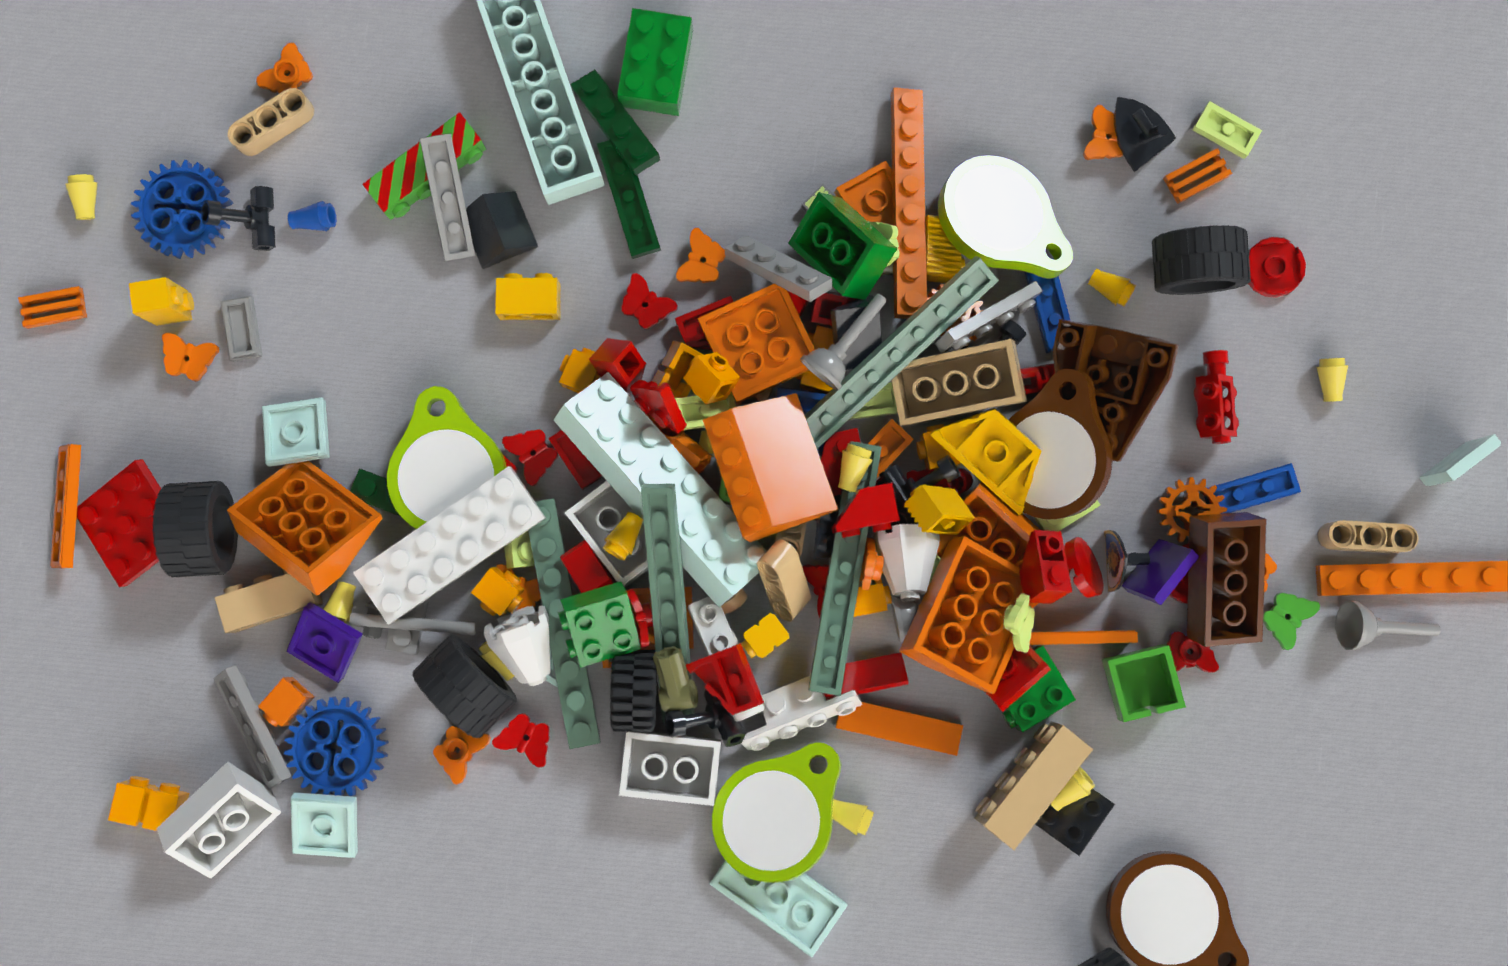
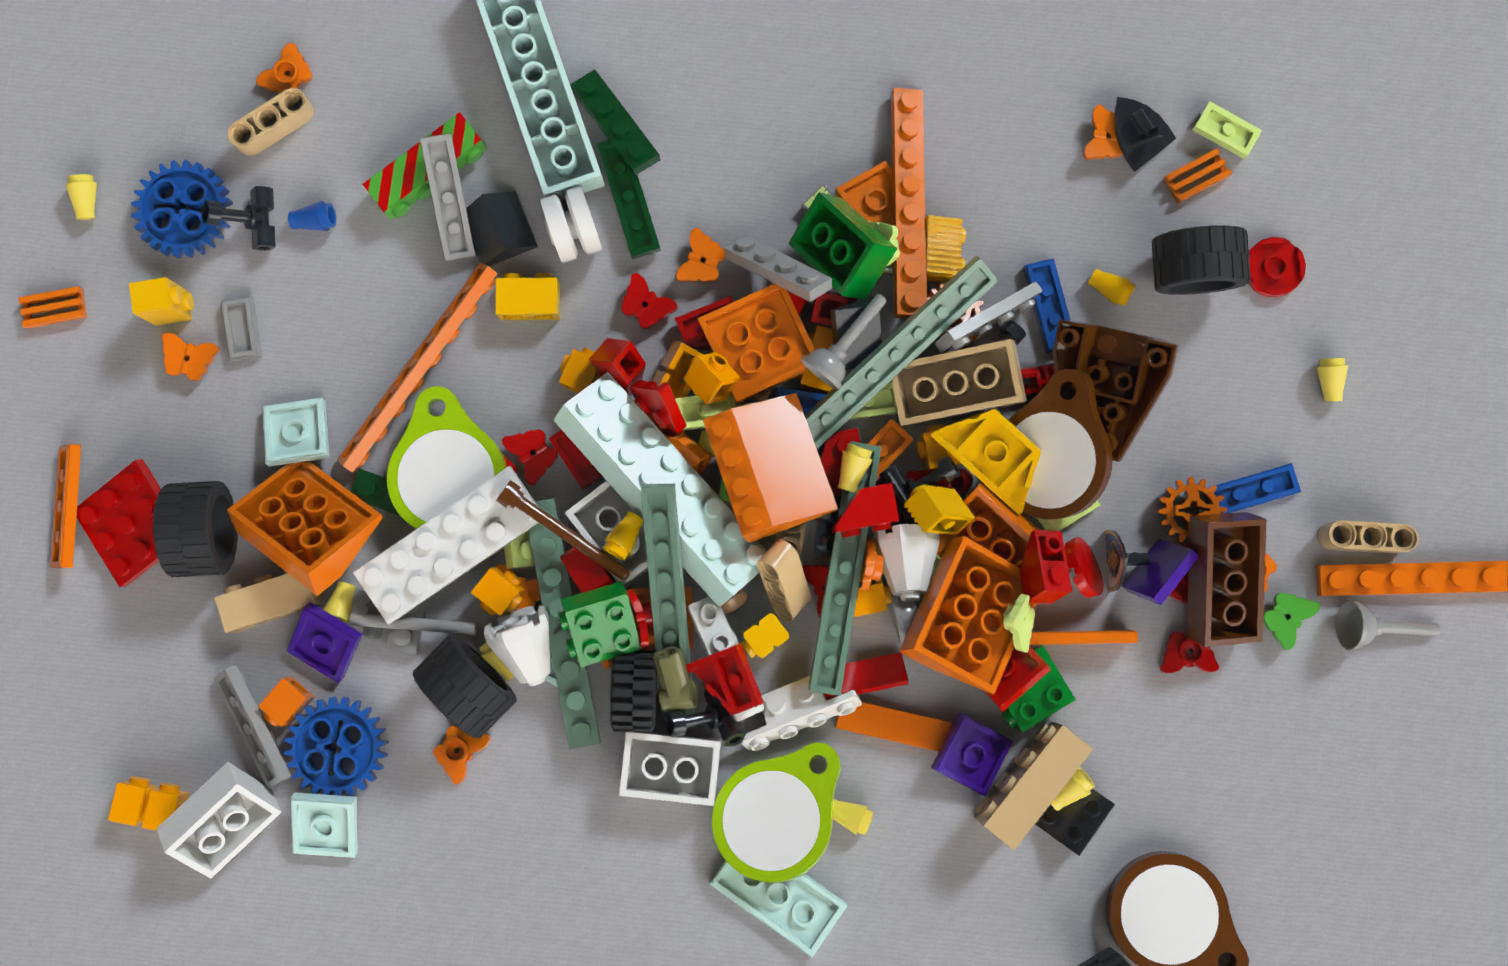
(411, 375): none -> orange plate
(513, 497): none -> reddish brown piece
(513, 737): red animal -> none
(570, 225): none -> white wheel
(655, 62): green brick -> none
(972, 754): none -> dark purple tile
(1003, 217): piece -> none
(1143, 680): bright green piece -> none
(1211, 404): red brick -> none
(1460, 460): light aqua tile -> none

